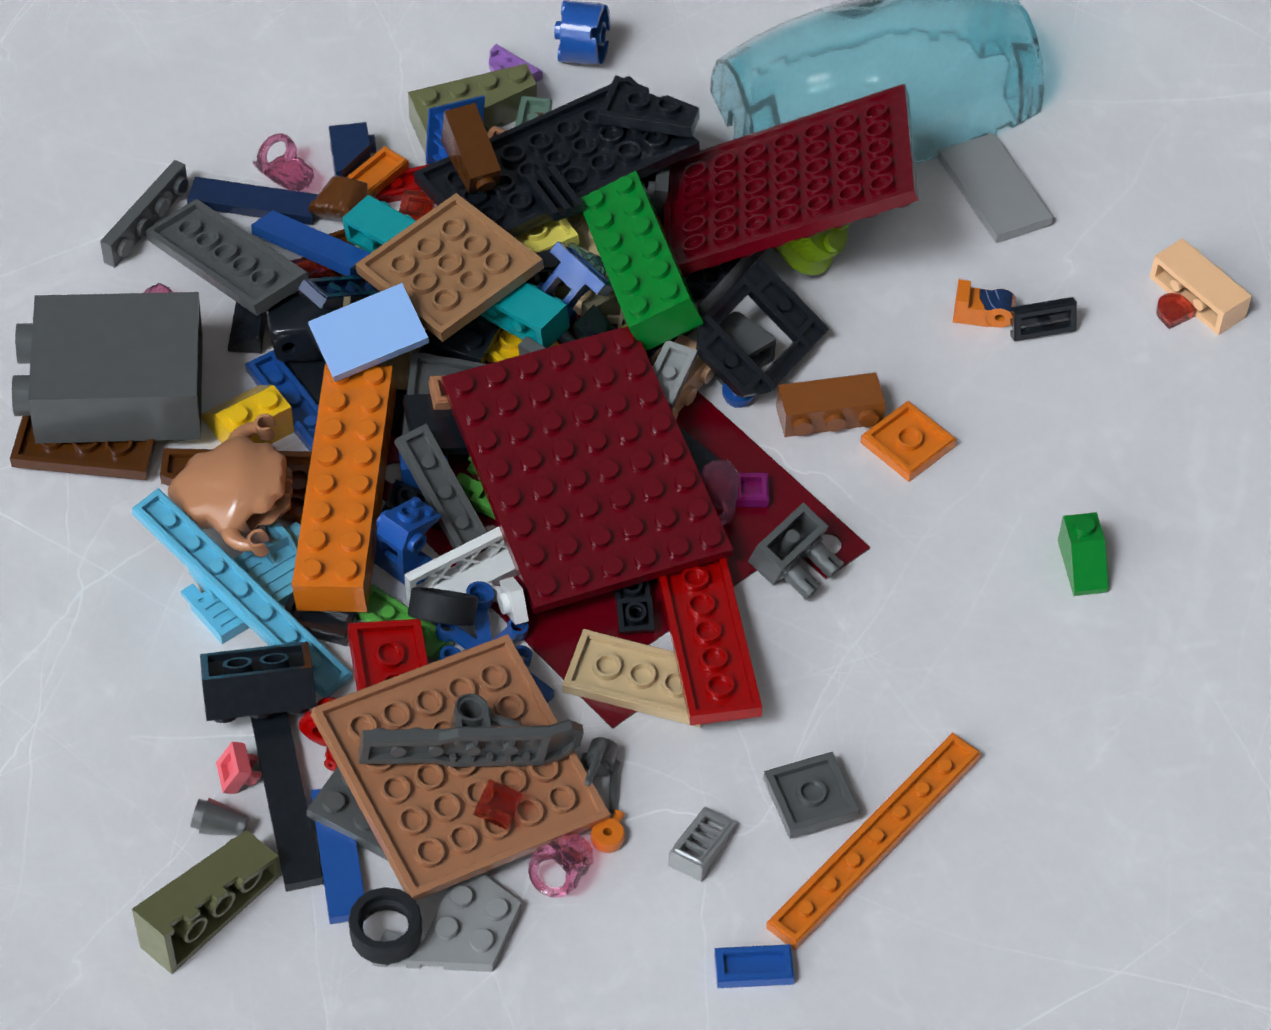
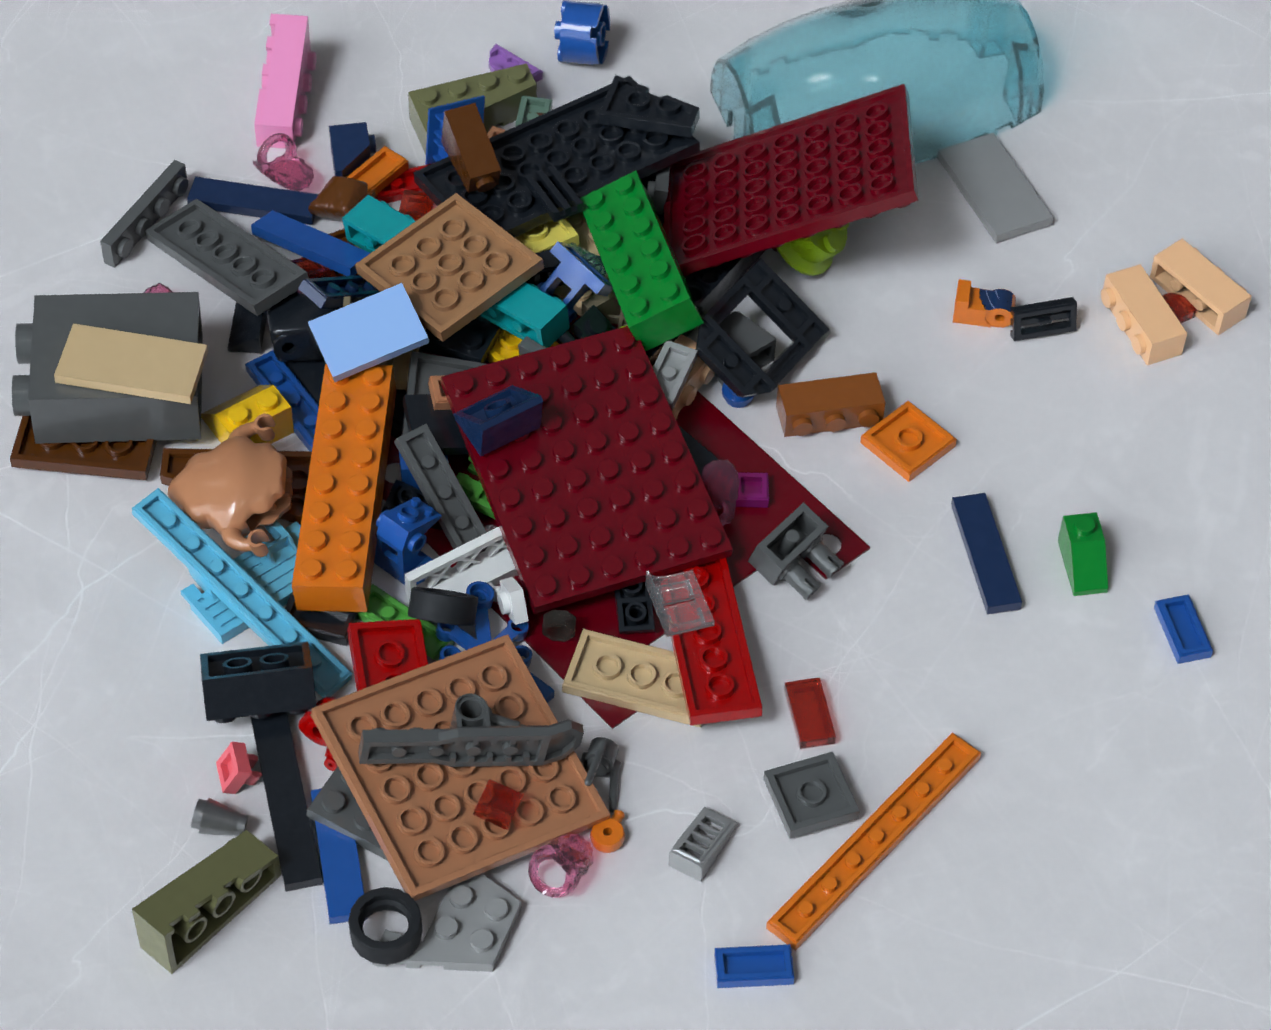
(131, 363): none -> tan tile
(285, 79): none -> bright pink wedge
(500, 418): none -> dark blue slope
(559, 625): none -> clear smoke tile
(677, 589): none -> clear piece
(809, 713): none -> clear red tile
(986, 553): none -> dark blue tile
(1143, 314): none -> light nougat brick
(1183, 629): none -> blue tile

